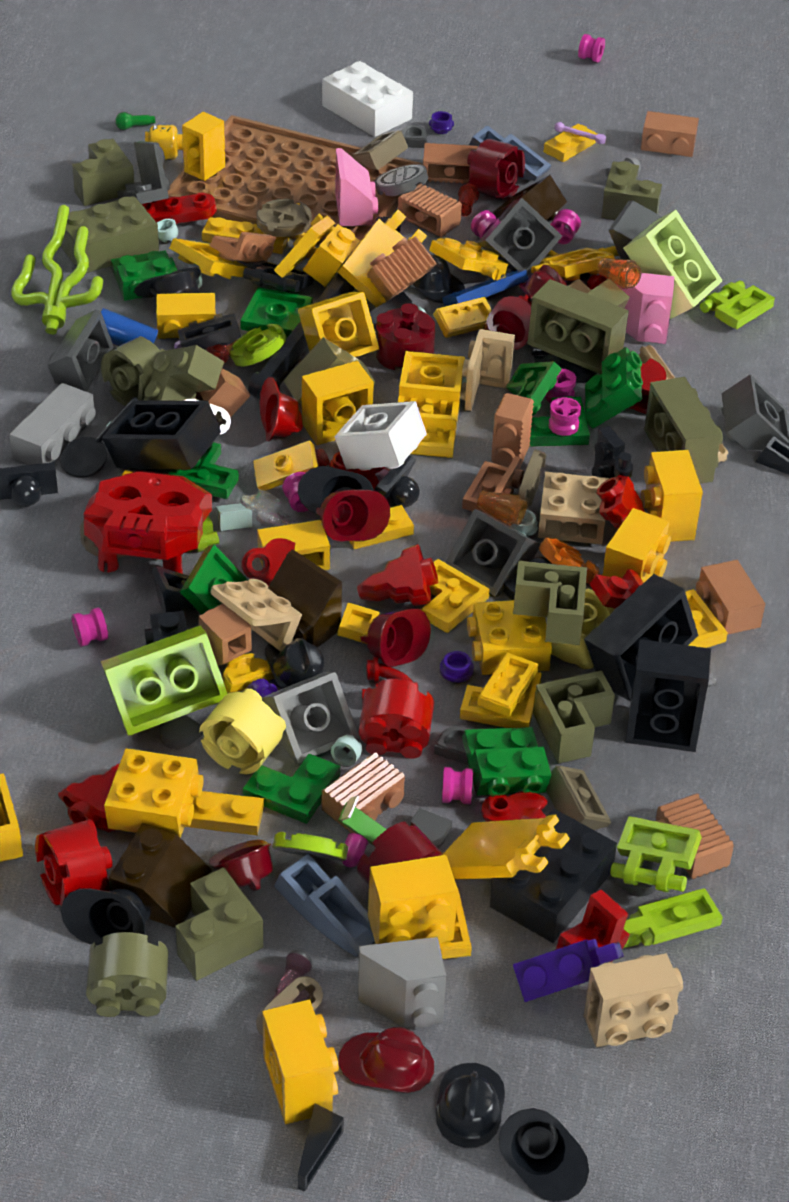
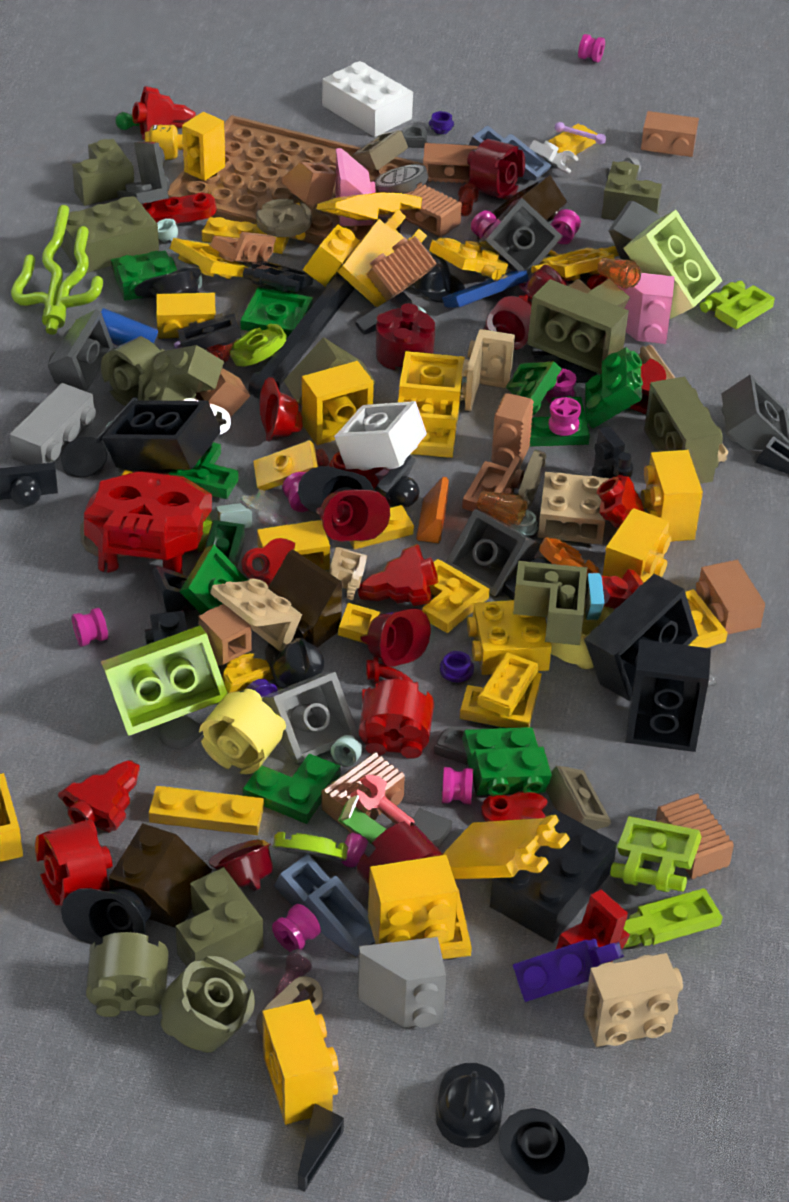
(153, 792): yellow brick -> none
(159, 110): none -> red rock
(206, 1004): none -> olive brick
(227, 538): none -> dark green slope
(296, 928): none -> dark pink wheel
(305, 245): yellow tile -> none
(311, 182): none -> nougat slope
(342, 321): yellow brick -> none
(348, 568): none -> tan hinge
(370, 205): none -> yellow slope
(378, 800): none -> coral bar
(387, 1060): dark red piece -> none
(433, 513): none -> orange slope
(462, 317): yellow plate -> none
(549, 153): none -> white plate
(570, 712): olive brick -> none
(594, 596): none -> medium azure tile

